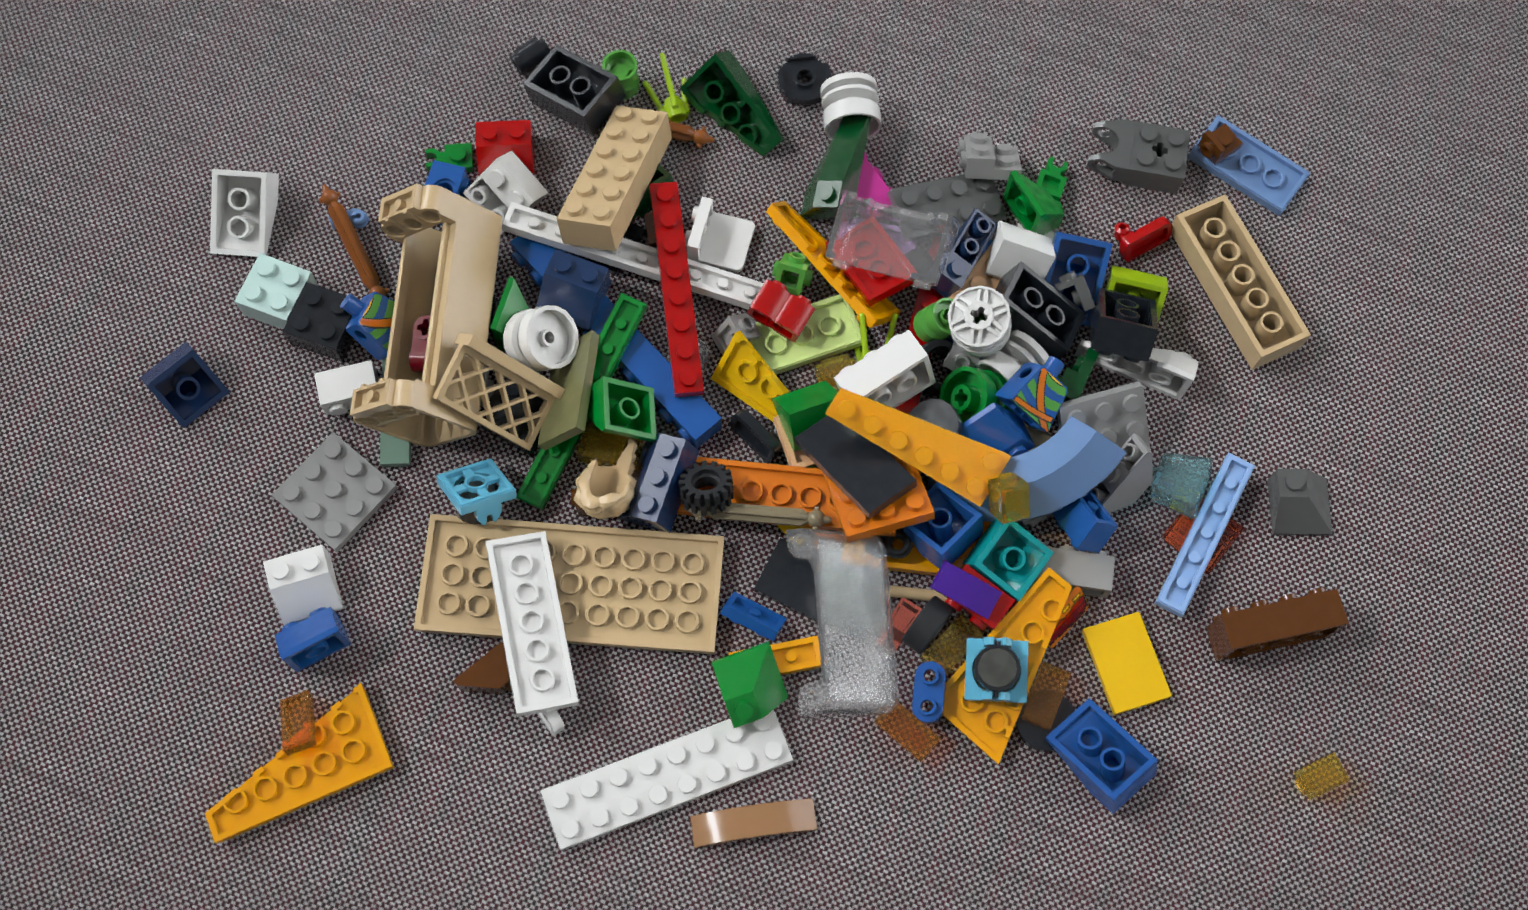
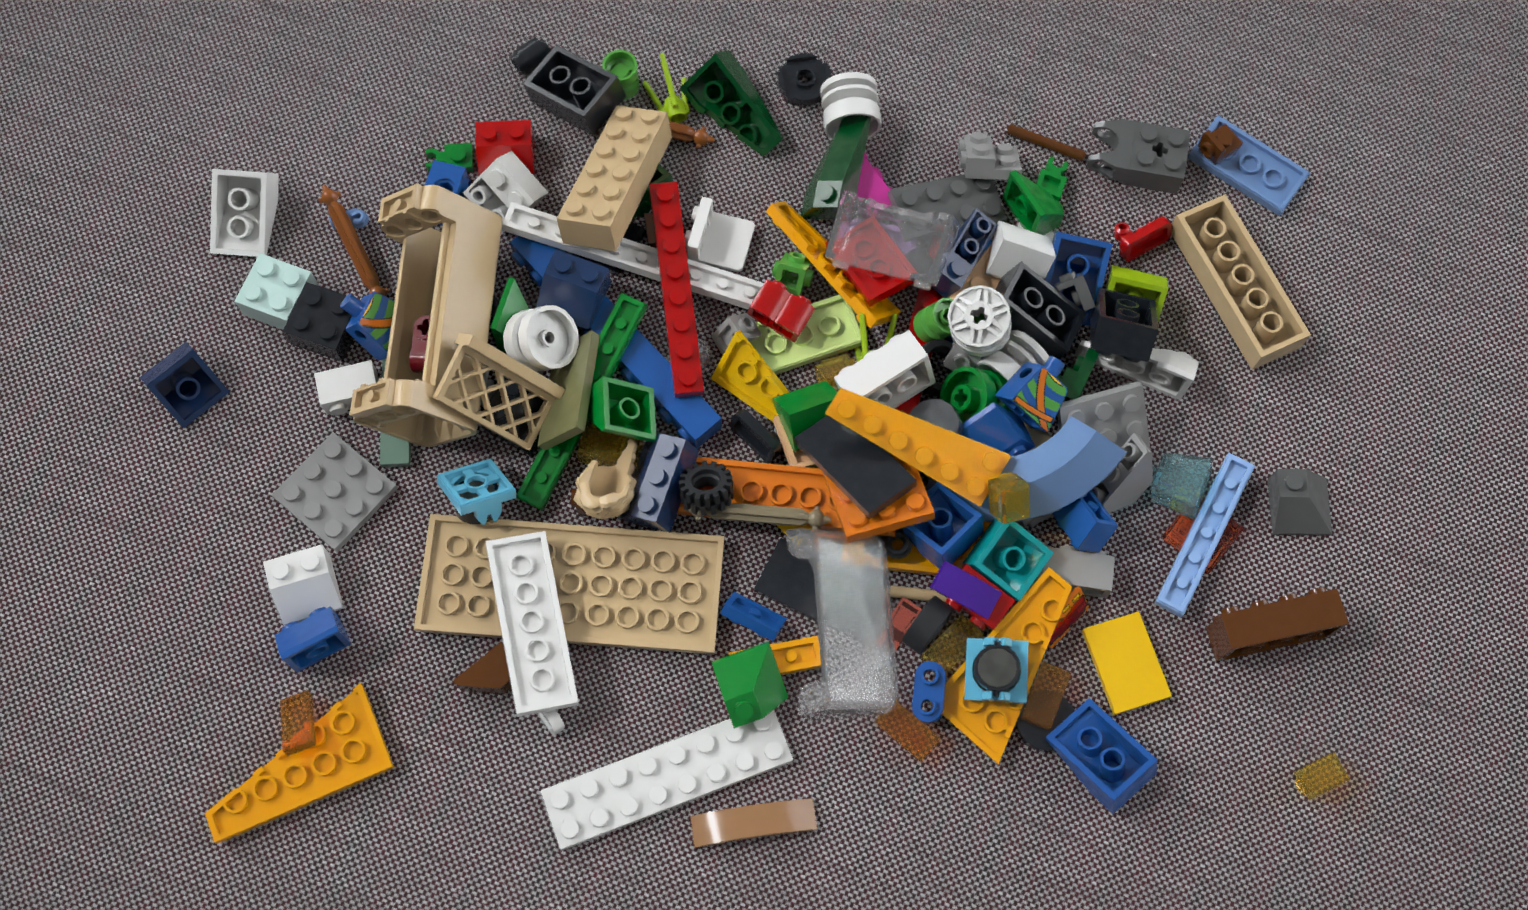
(1046, 142): none -> reddish brown bar

